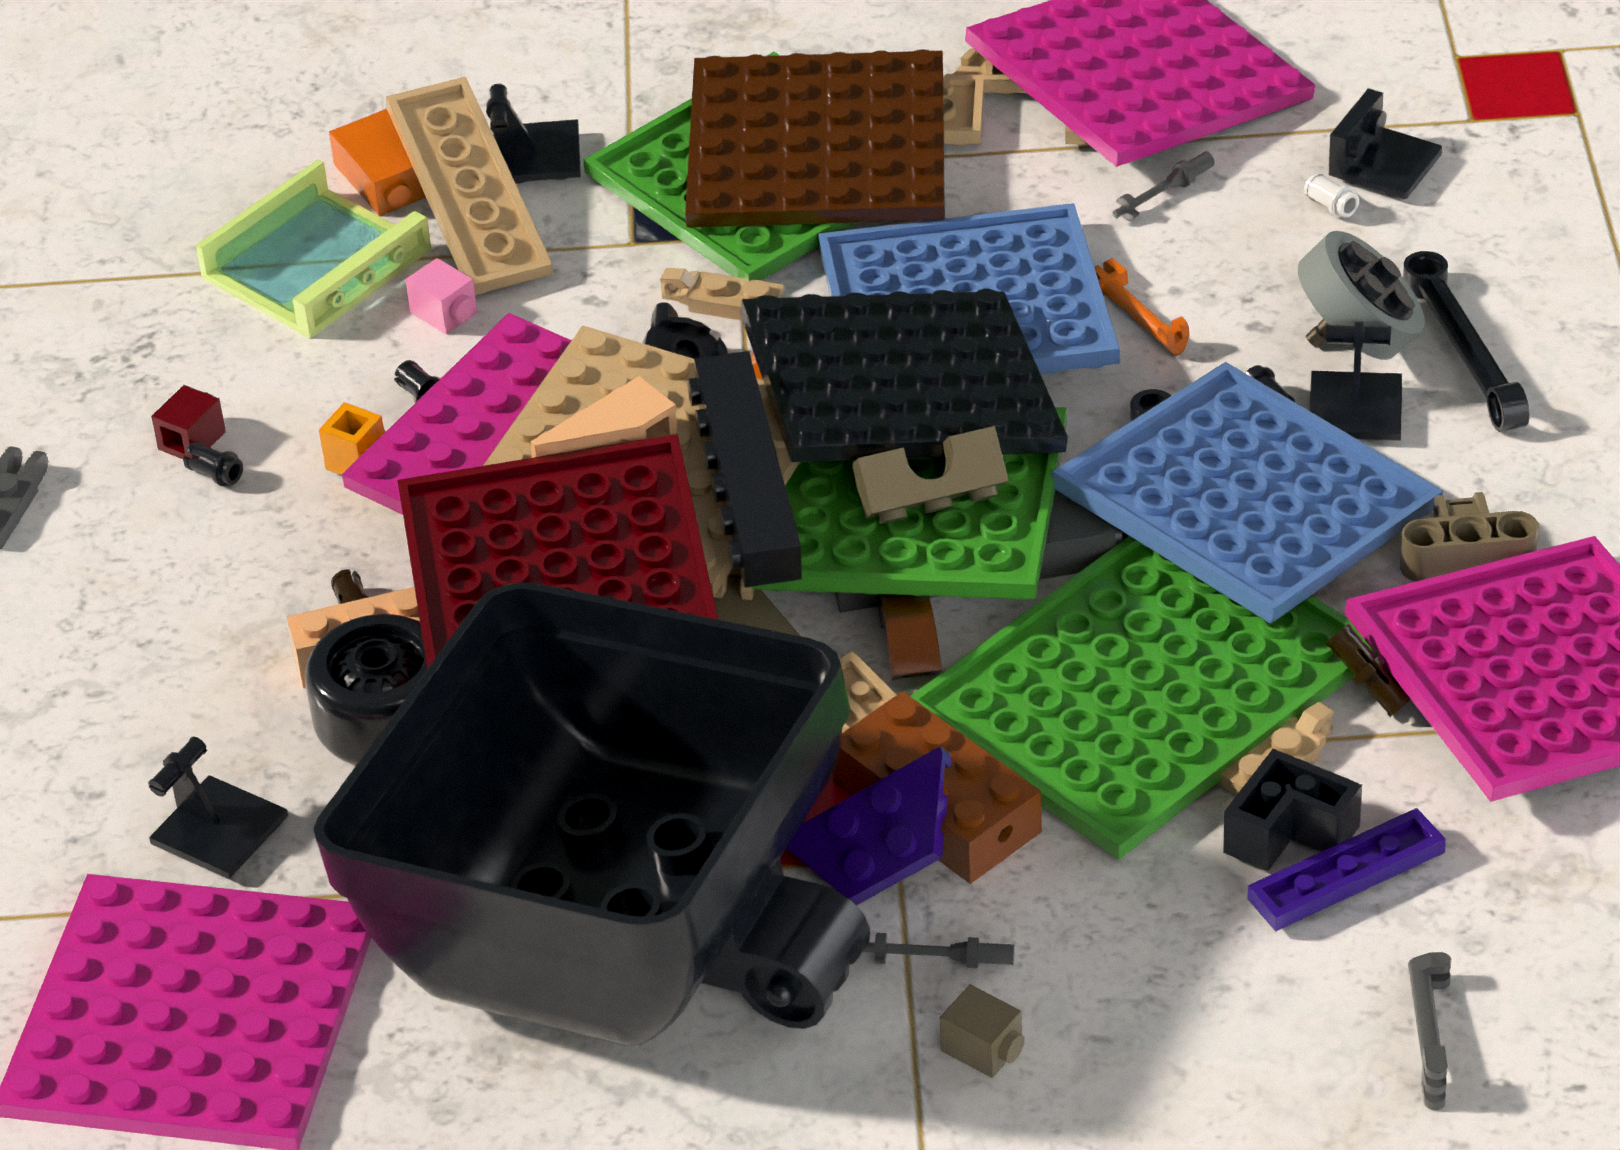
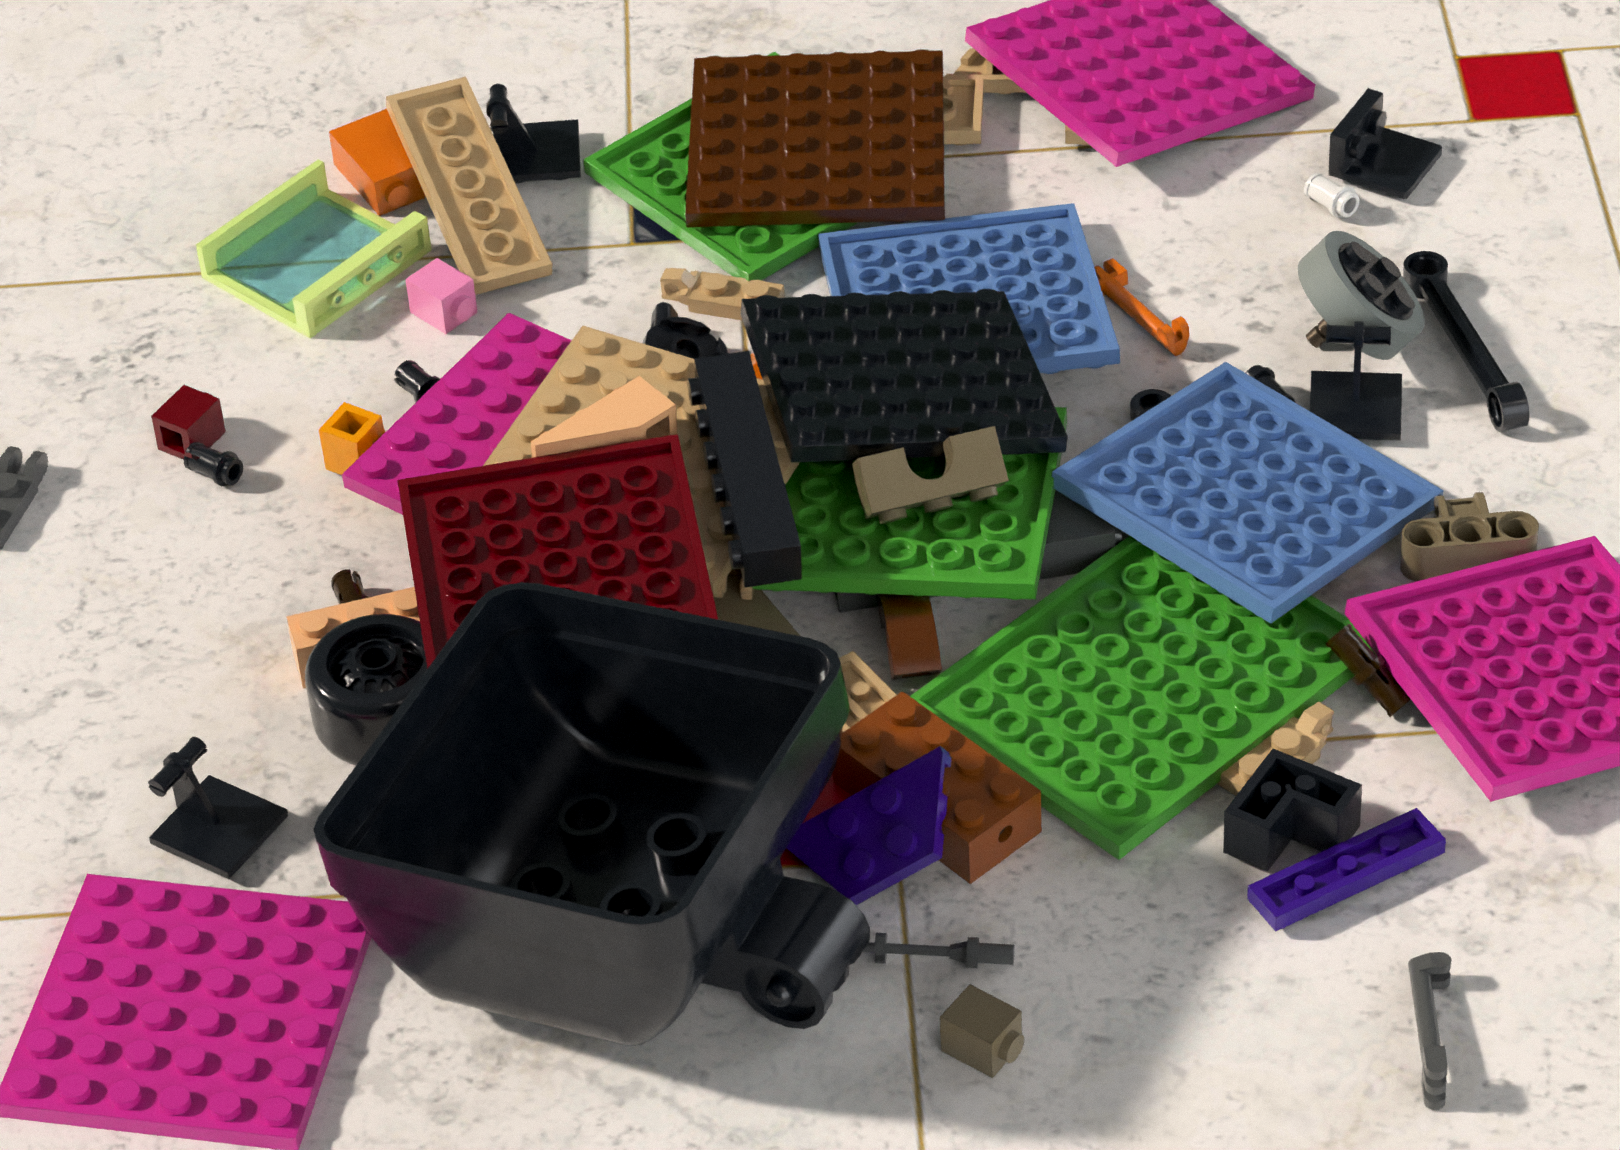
(1182, 174): dark grey piece -> none

